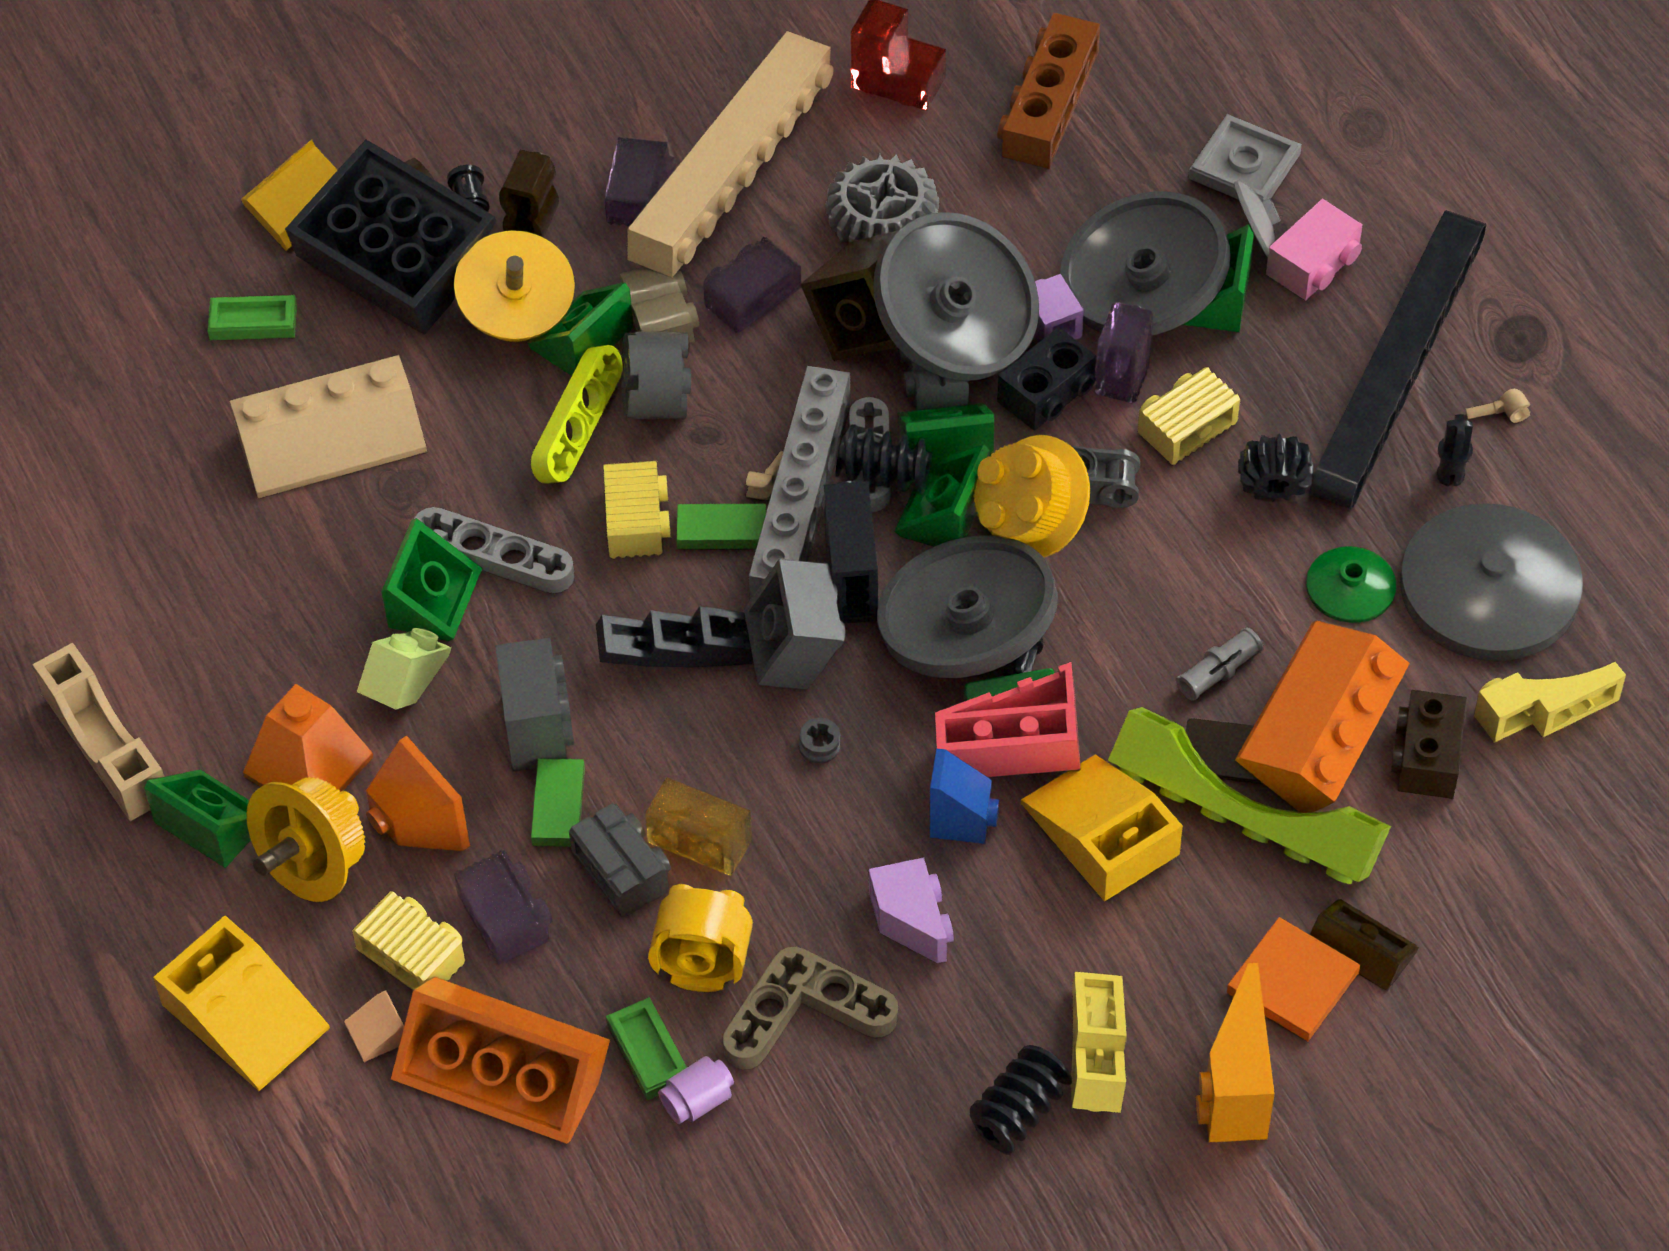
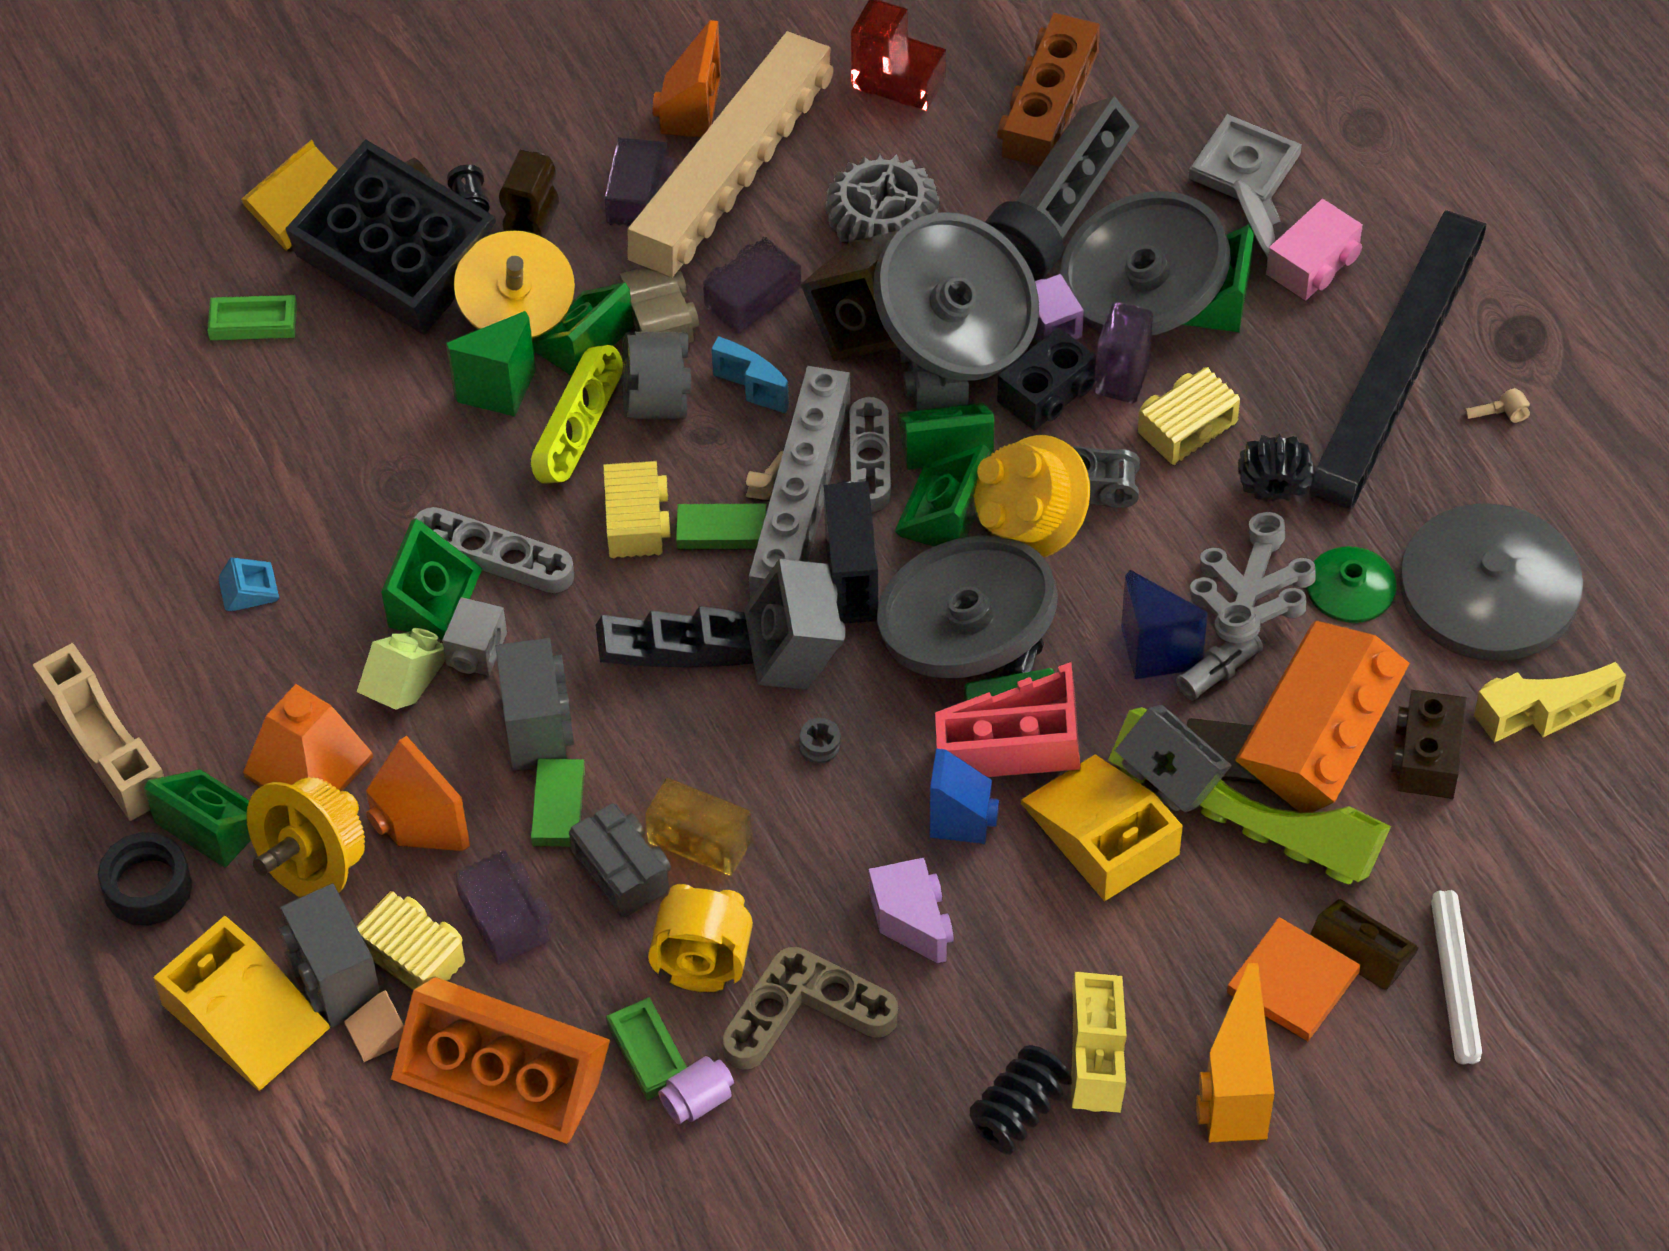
(136, 849): none -> black tyre
(247, 584): none -> dark azure slope
(328, 426): tan slope -> none
(328, 954): none -> dark grey brick
(473, 636): none -> light grey brick
(493, 365): none -> green slope
(691, 87): none -> orange slope
(761, 379): none -> dark azure slope
(884, 459): black piece -> none
(1034, 230): none -> black tyre
(1079, 162): none -> dark grey brick
(1160, 629): none -> clear blue slope
(1195, 762): none -> dark grey brick
(1240, 619): none -> light grey plant
(1455, 450): black axle -> none
(1456, 977): none -> white axle

